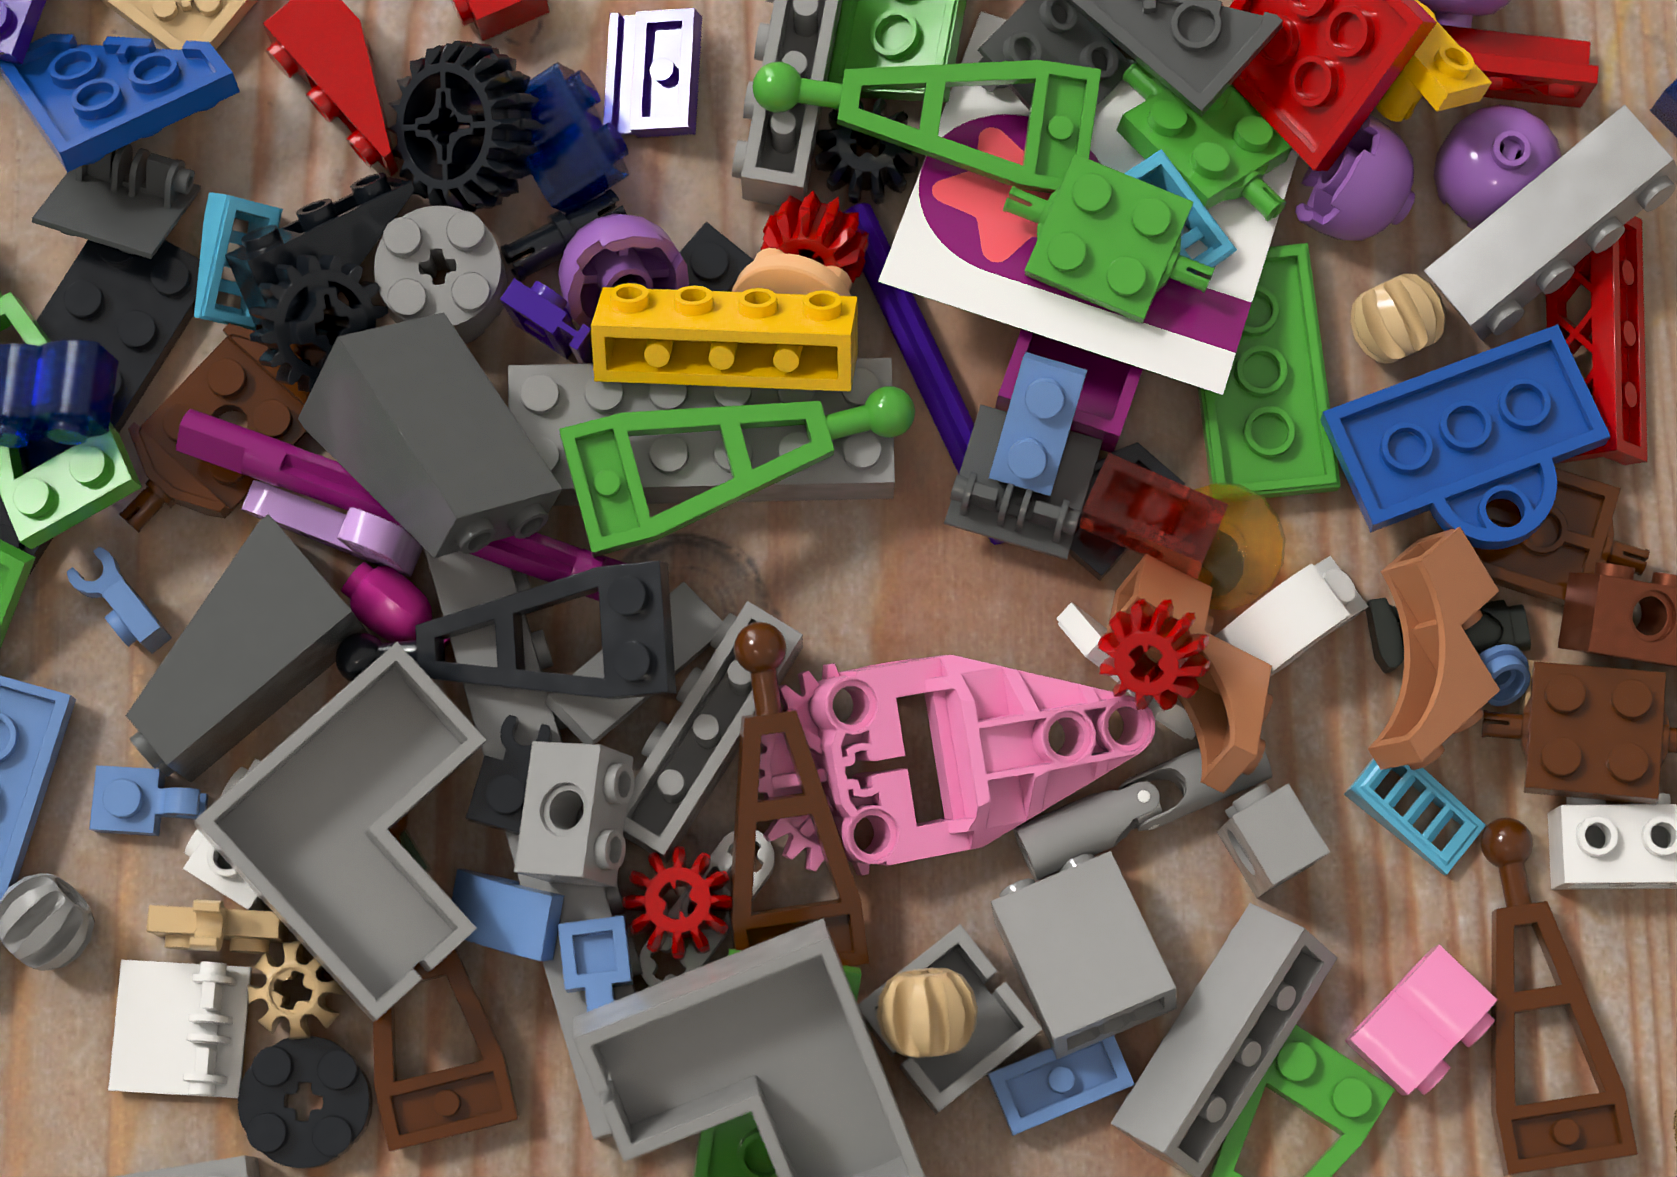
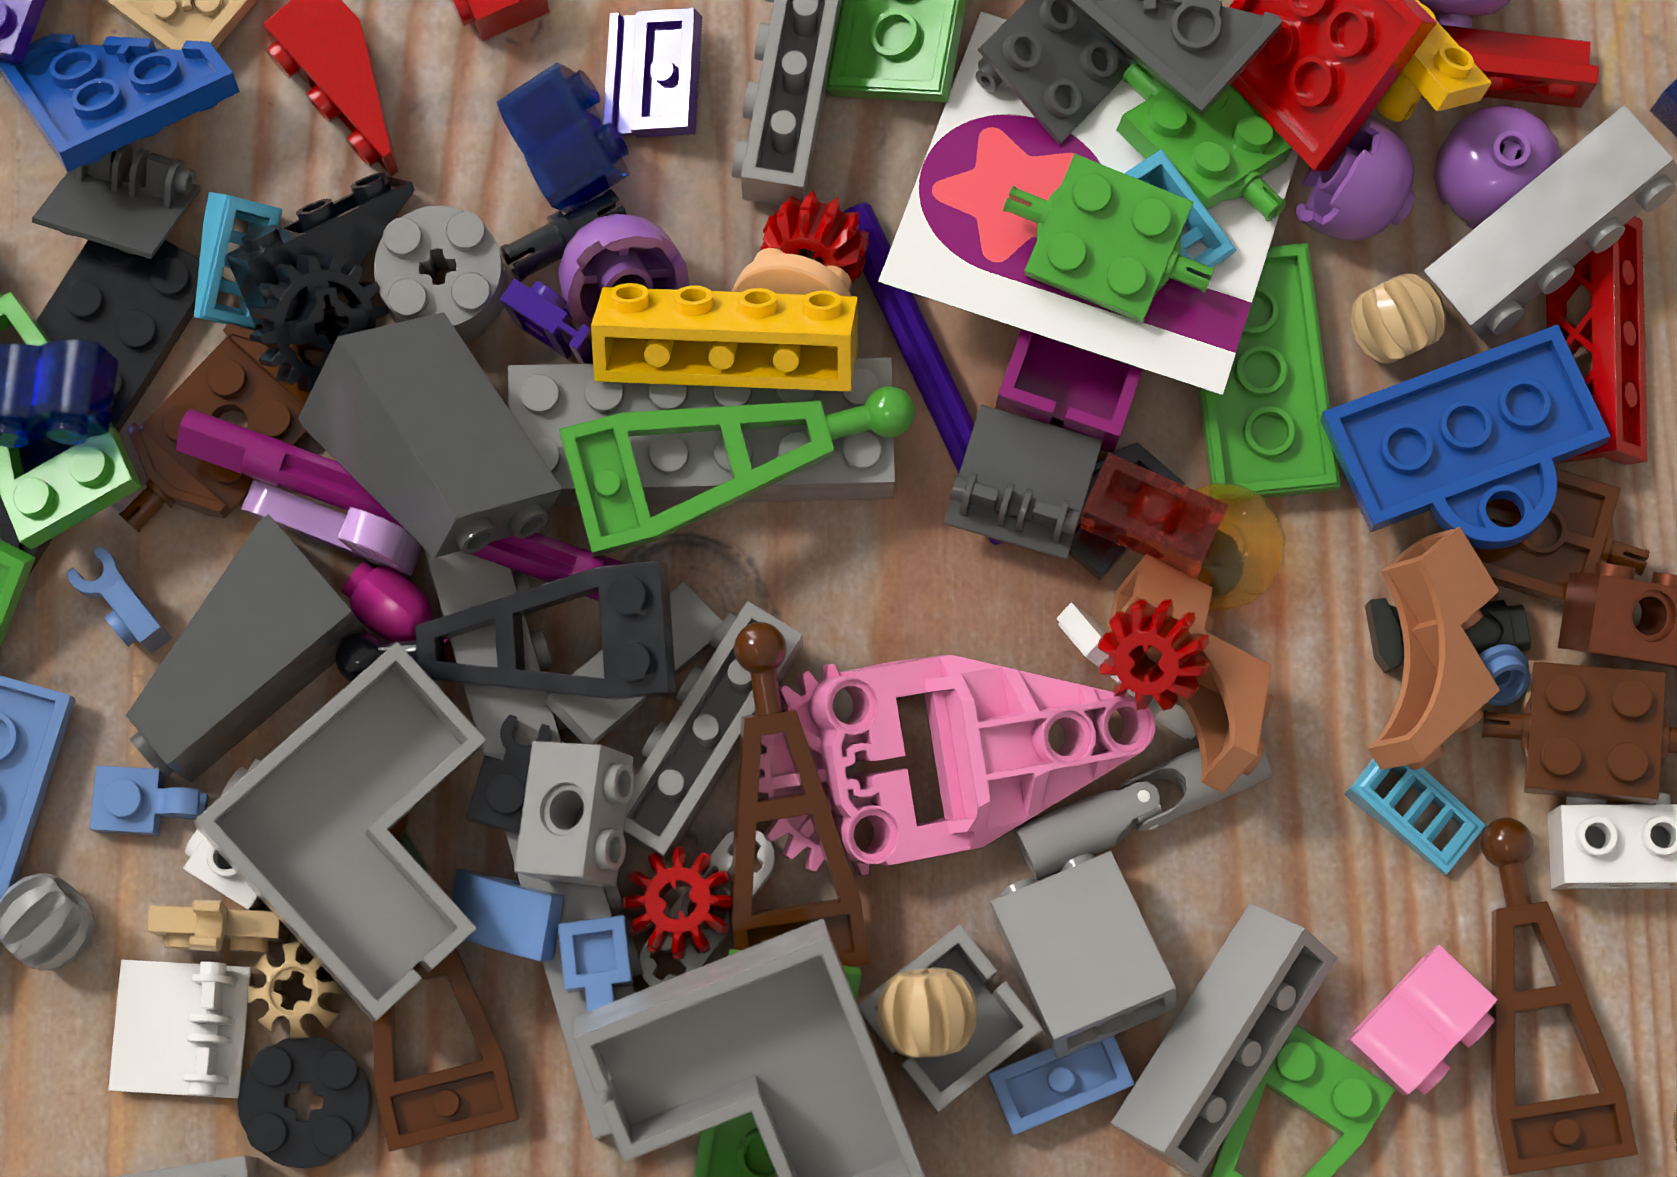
(459, 88): black gear -> none
(713, 260): black plate -> none
(865, 171): black gear -> none
(1038, 423): medium blue plate -> none
(1057, 123): bright green plate -> none
(1271, 837): light grey brick -> none
(1296, 615): white brick -> none

